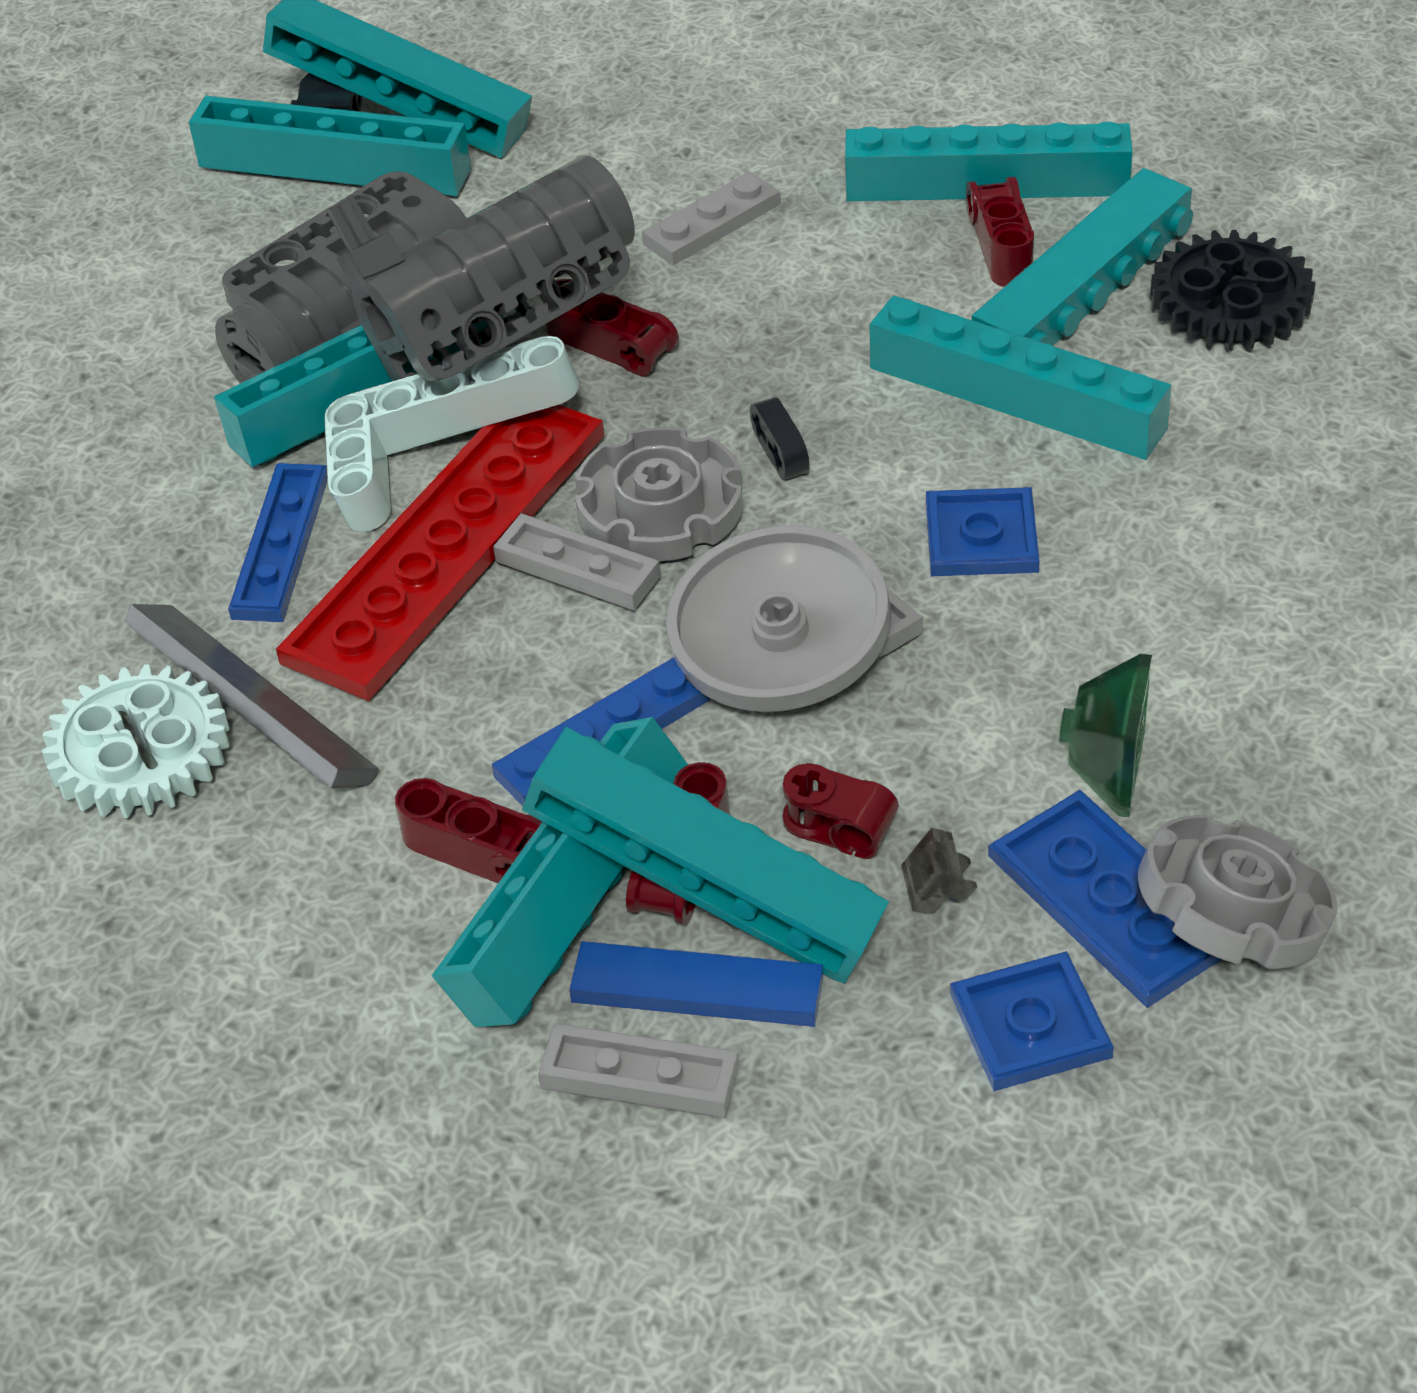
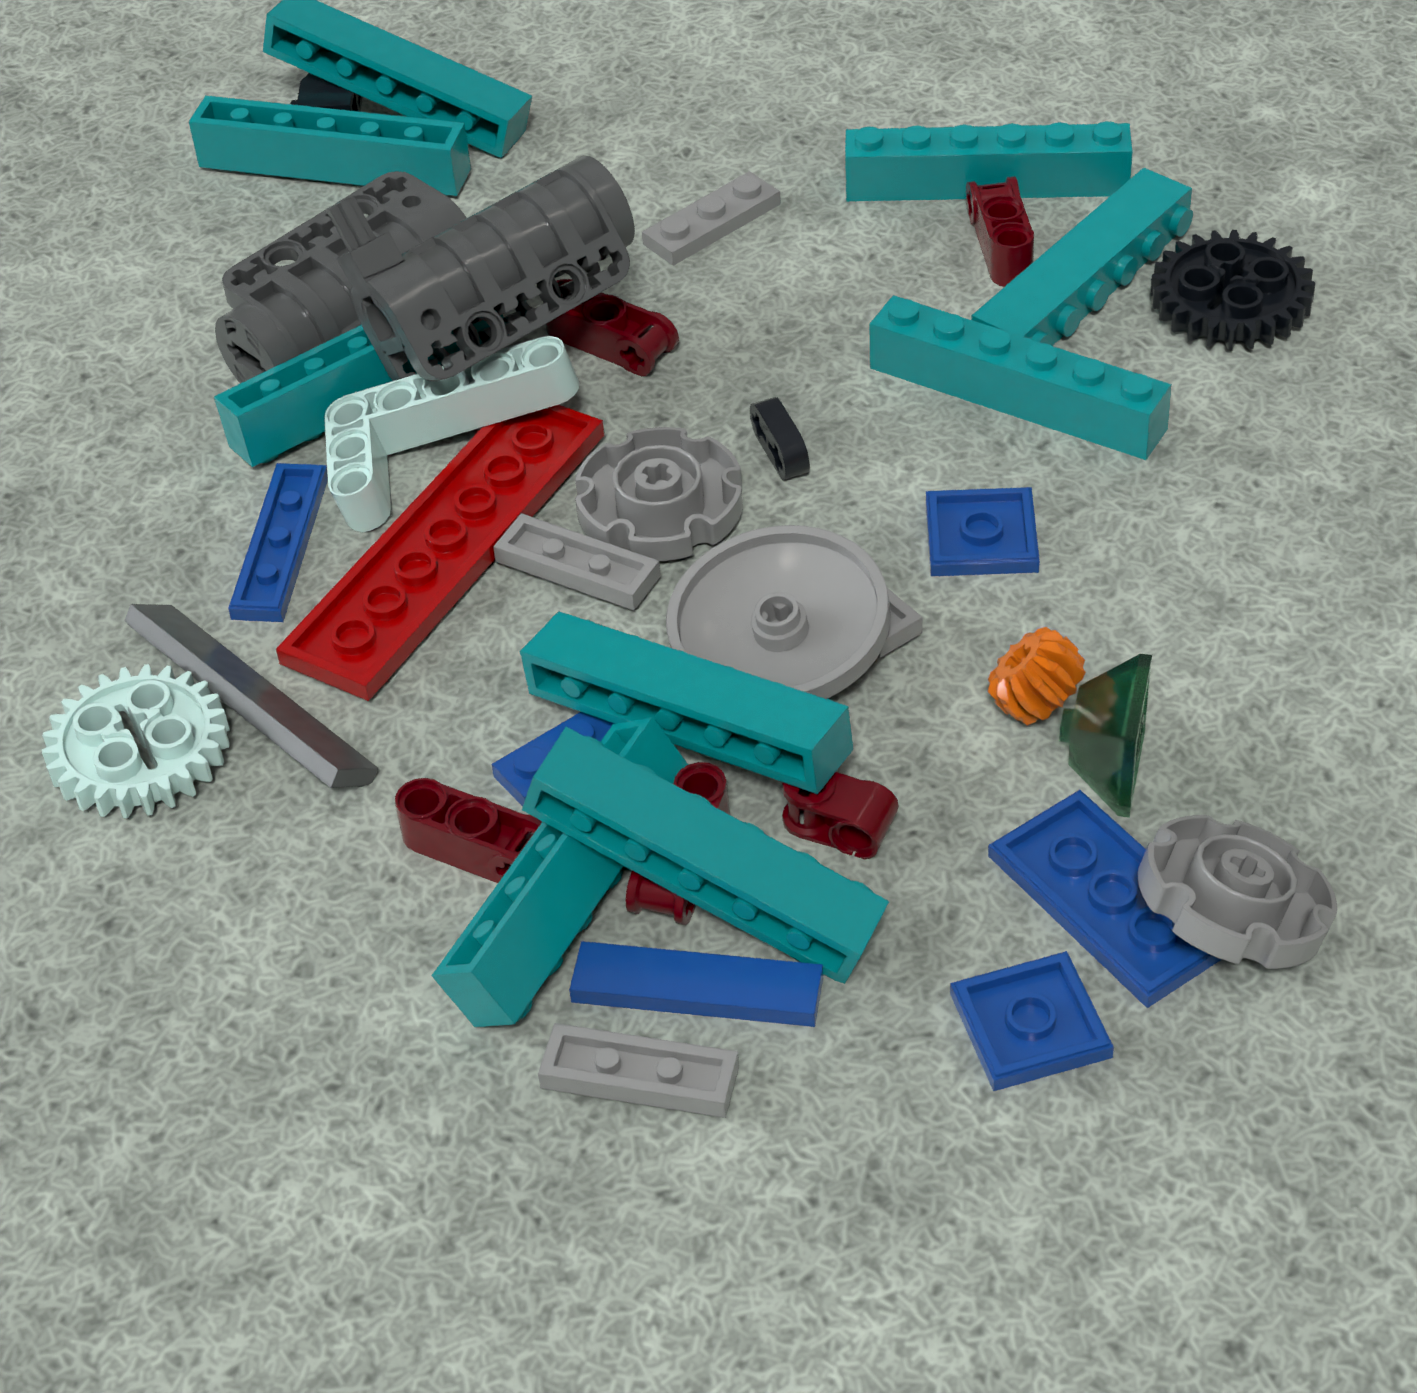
(691, 699): none -> teal brick
(936, 873): clear smoke tile -> none
(1036, 675): none -> orange gear

